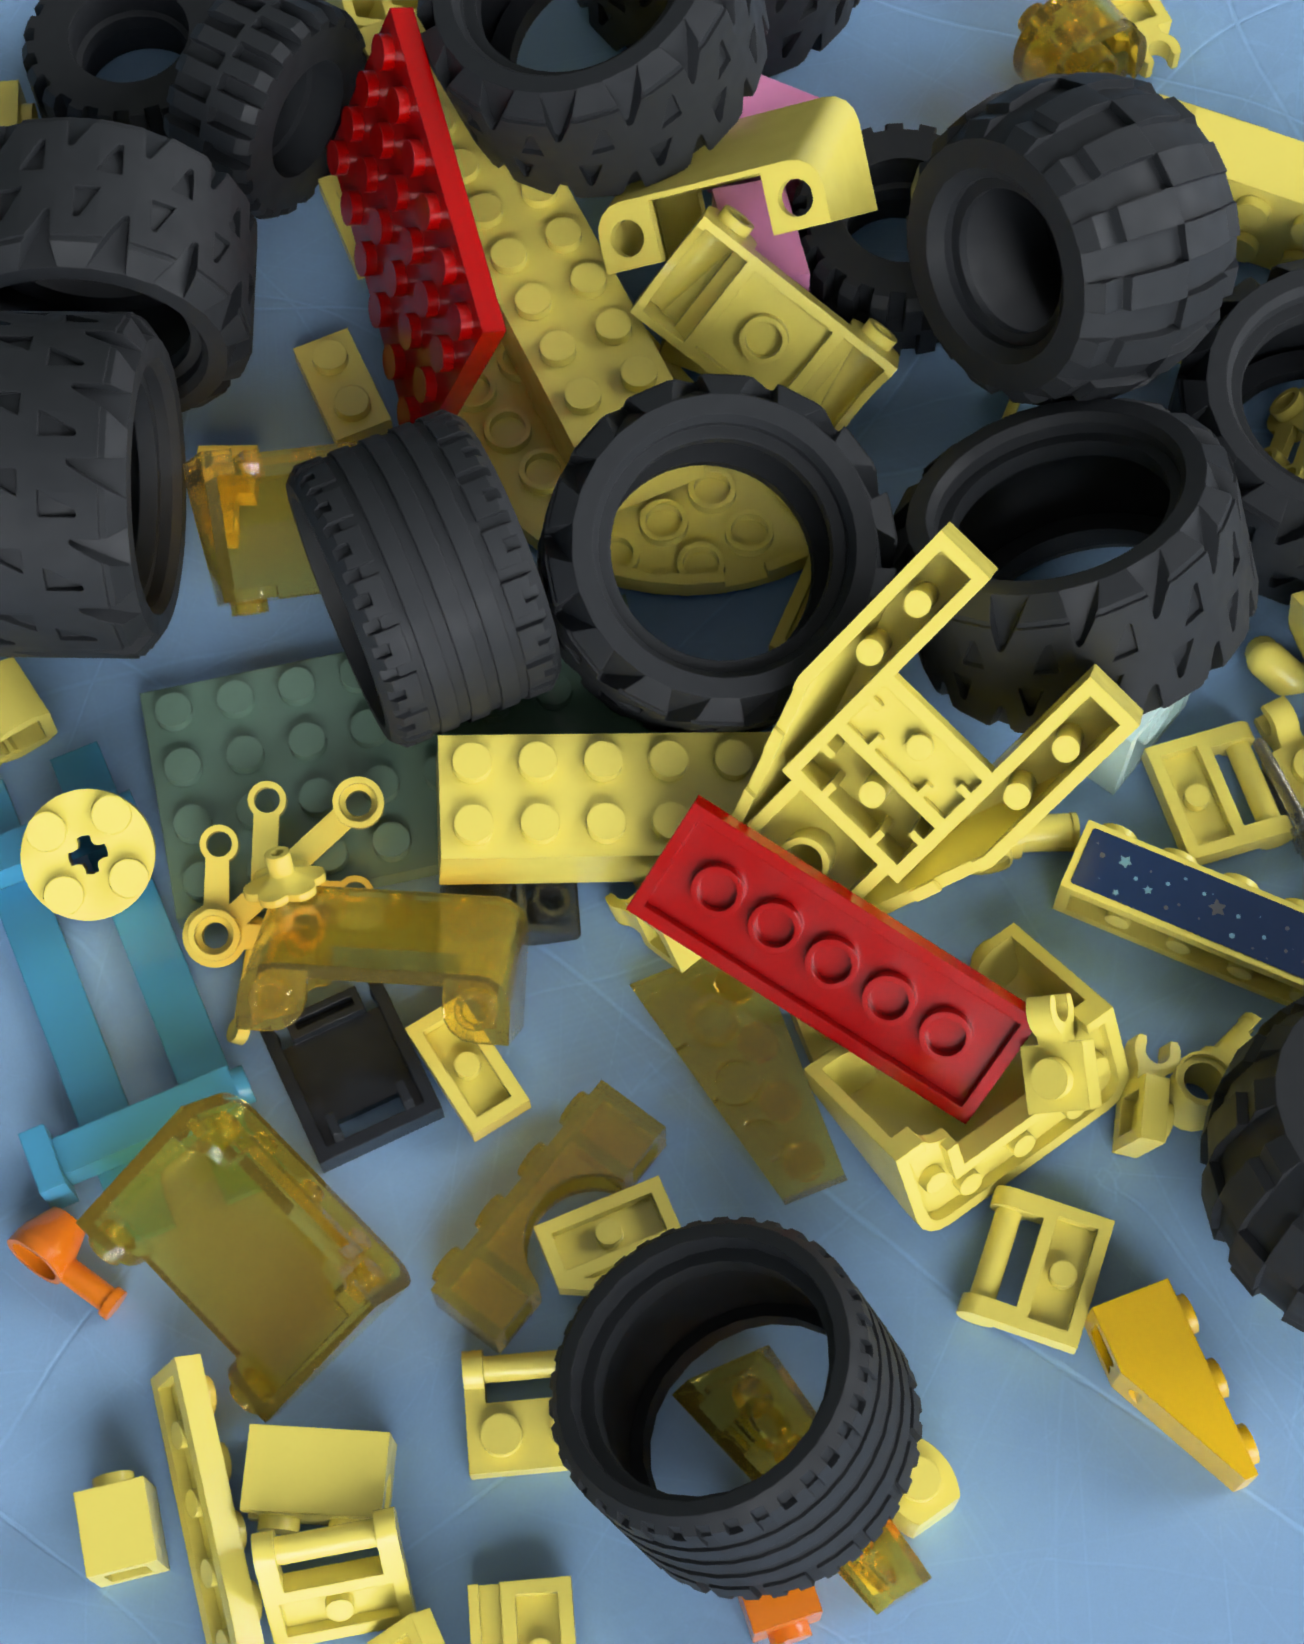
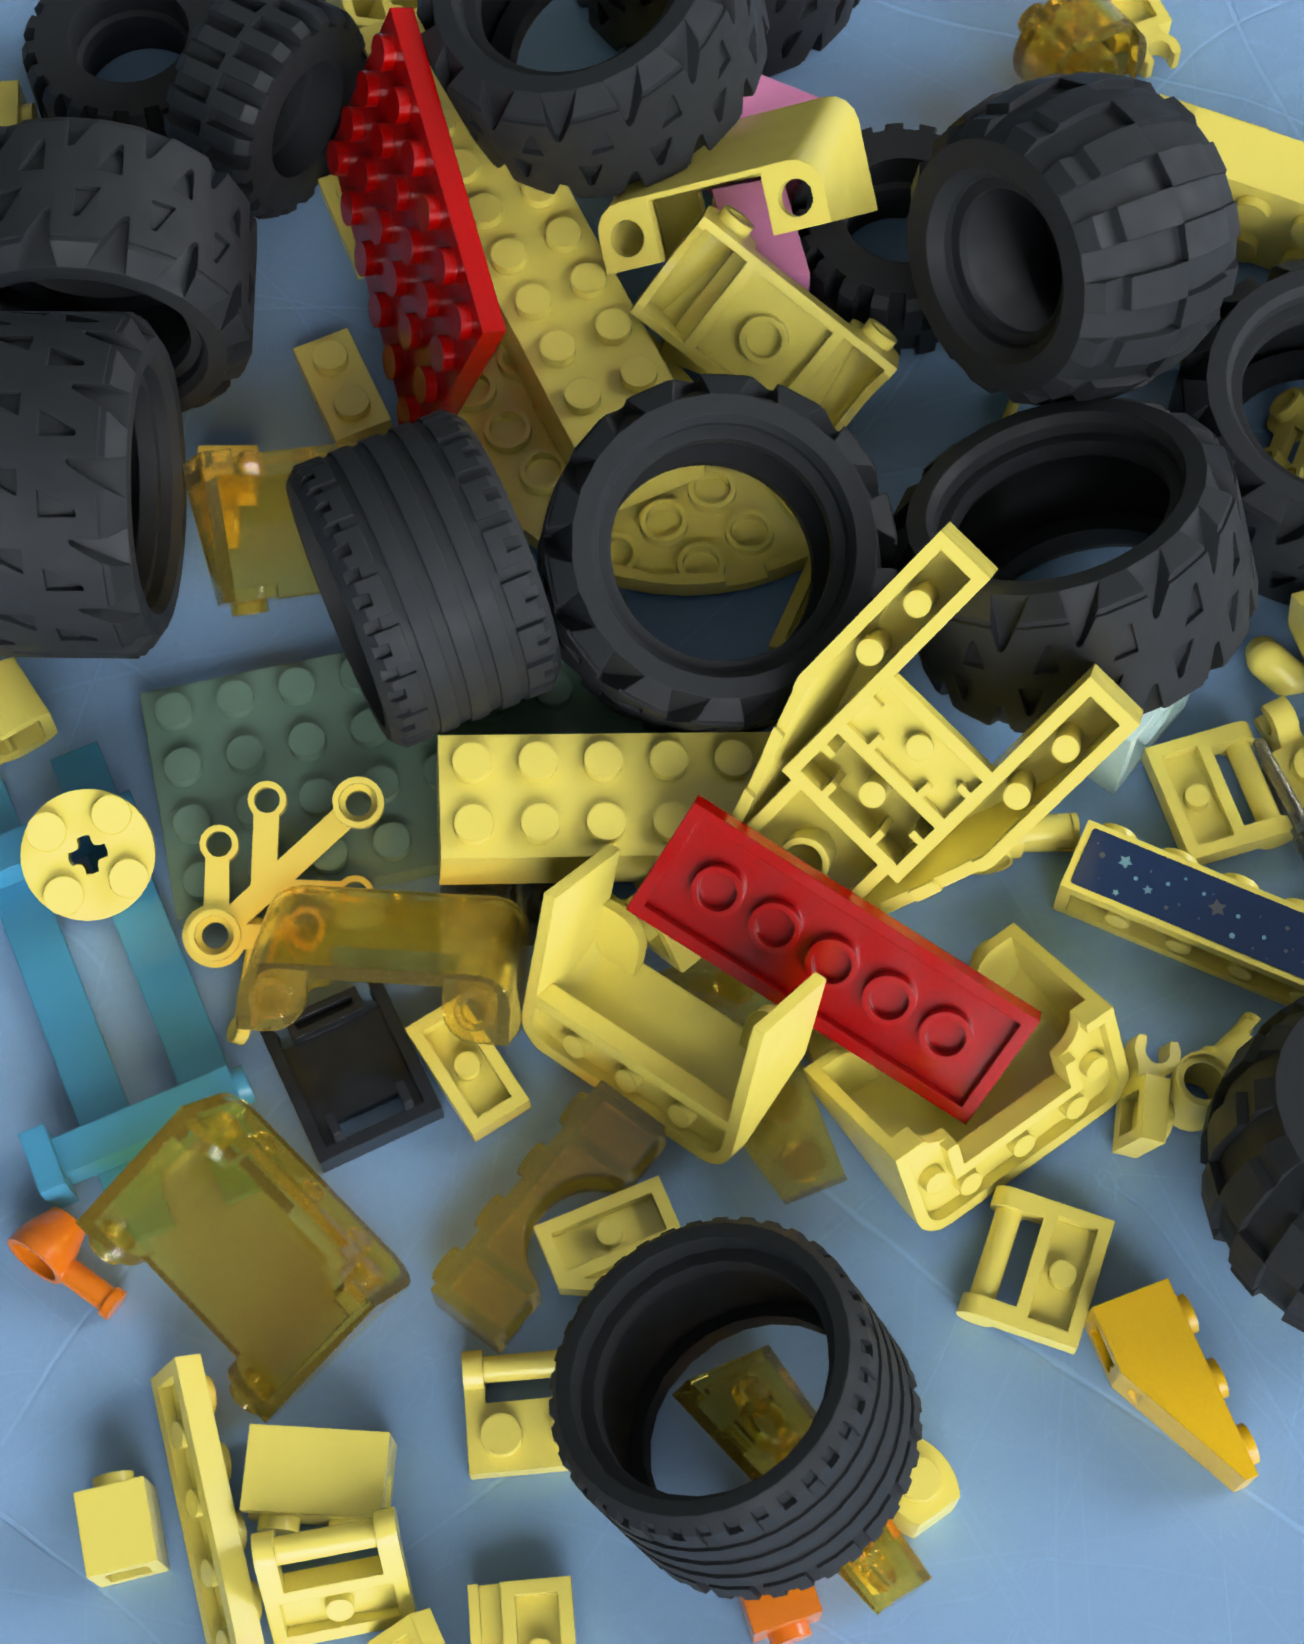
(283, 880): light yellow plant -> none
(644, 1035): none -> light yellow windscreen
(1058, 1069): light yellow plate -> none

